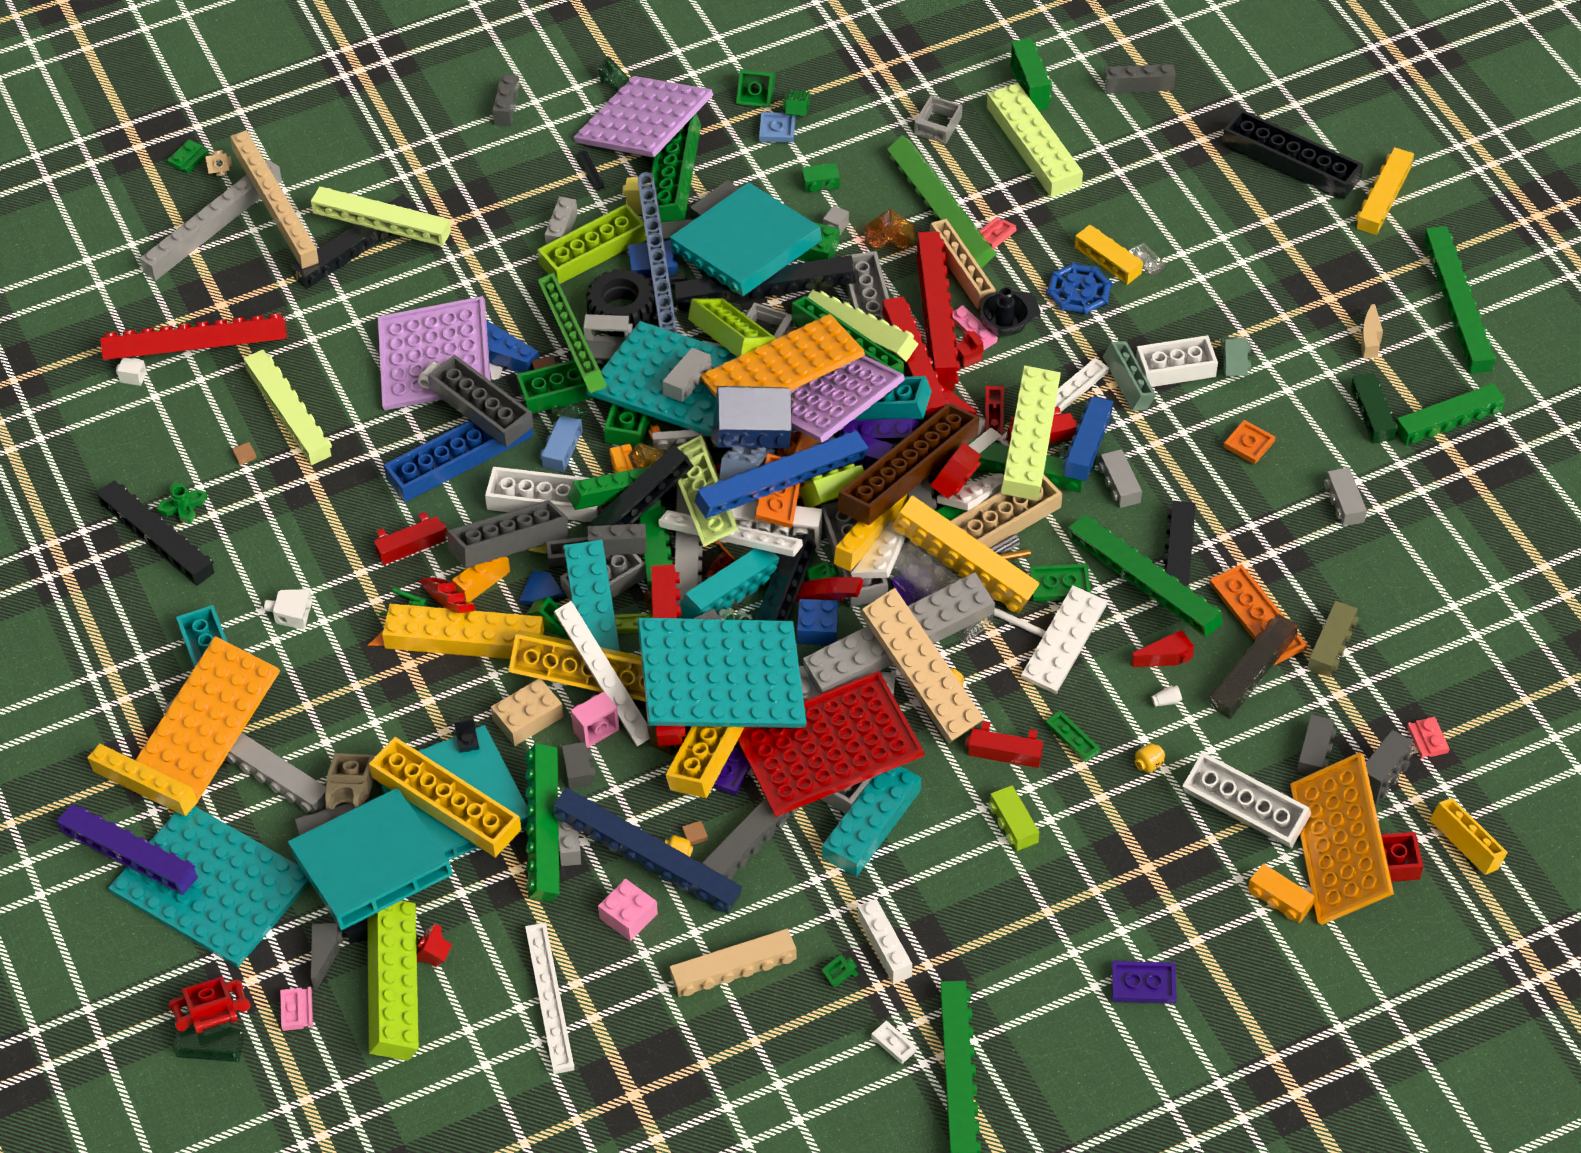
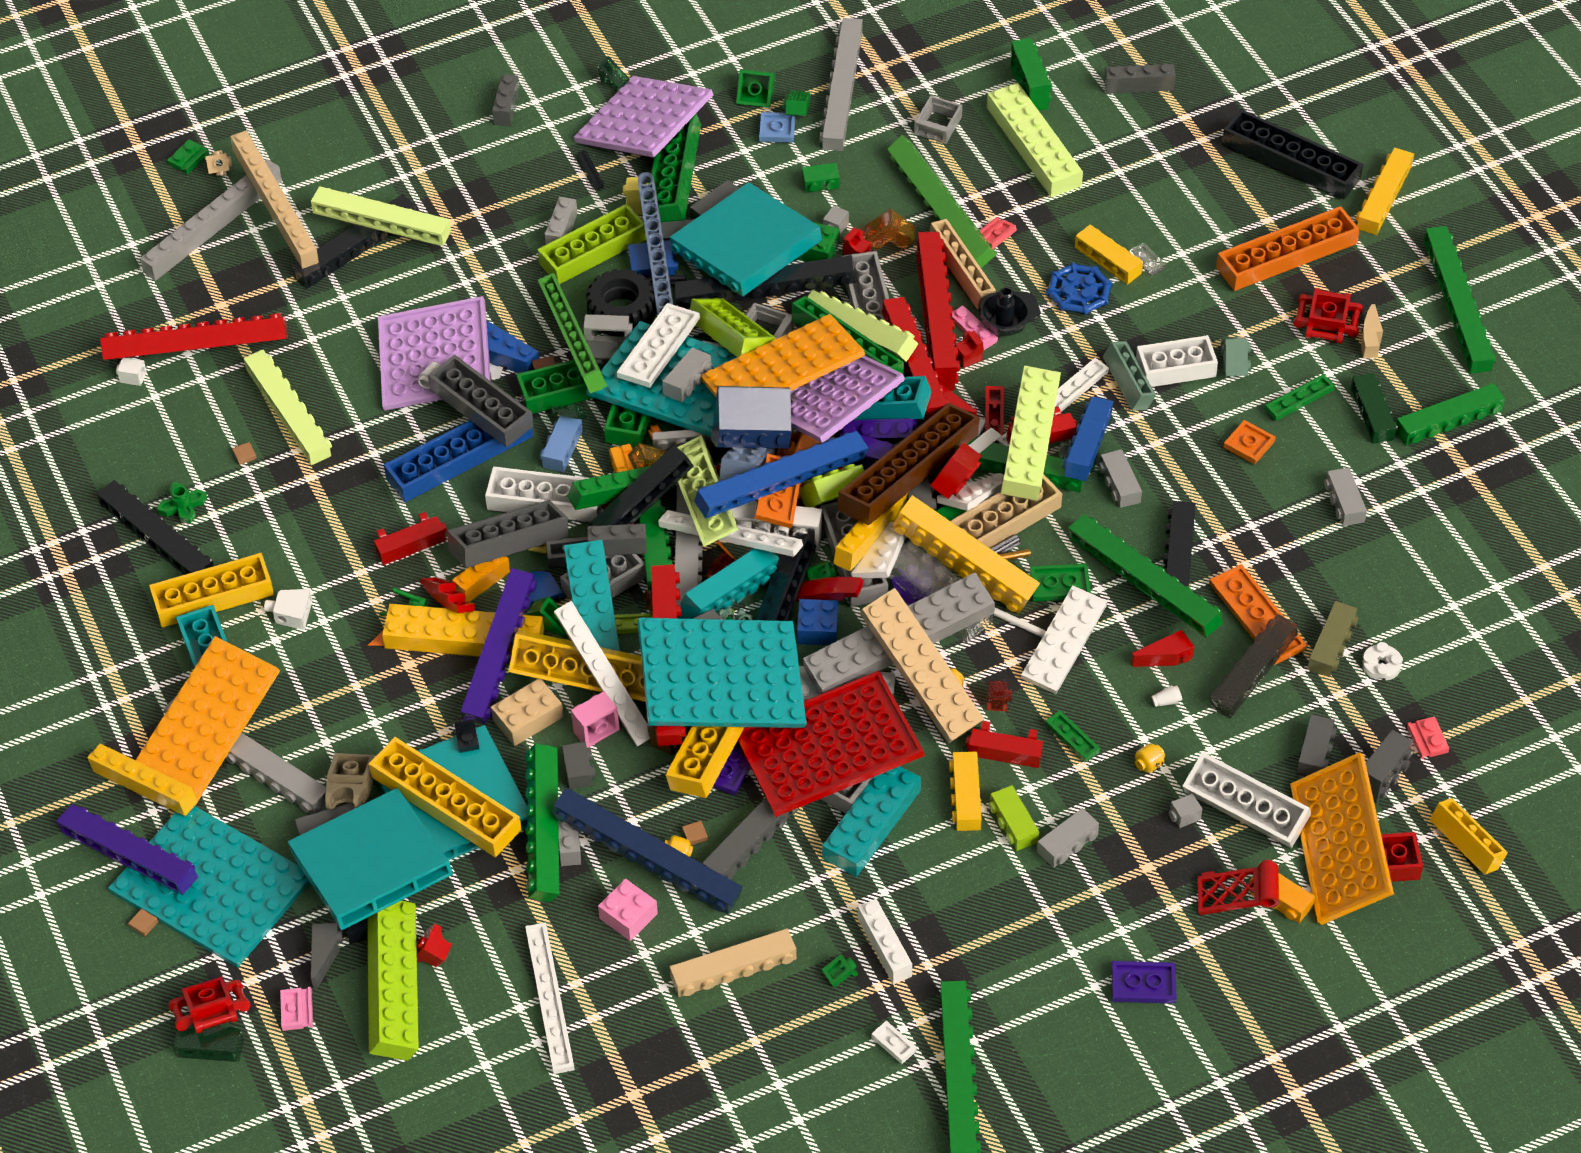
(143, 922): none -> medium nougat tile
(220, 586): none -> yellow brick
(498, 645): none -> dark purple brick
(658, 345): none -> white plate
(842, 84): none -> light grey brick
(855, 243): none -> red brick
(966, 791): none -> yellow brick
(998, 695): none -> clear red brick
(1068, 838): none -> light grey brick
(1185, 811): none -> light grey brick
(1265, 888): none -> red piece
(1287, 248): none -> orange brick
(1299, 397): none -> green plate
(1328, 313): none -> red brick
(1382, 652): none -> white plate

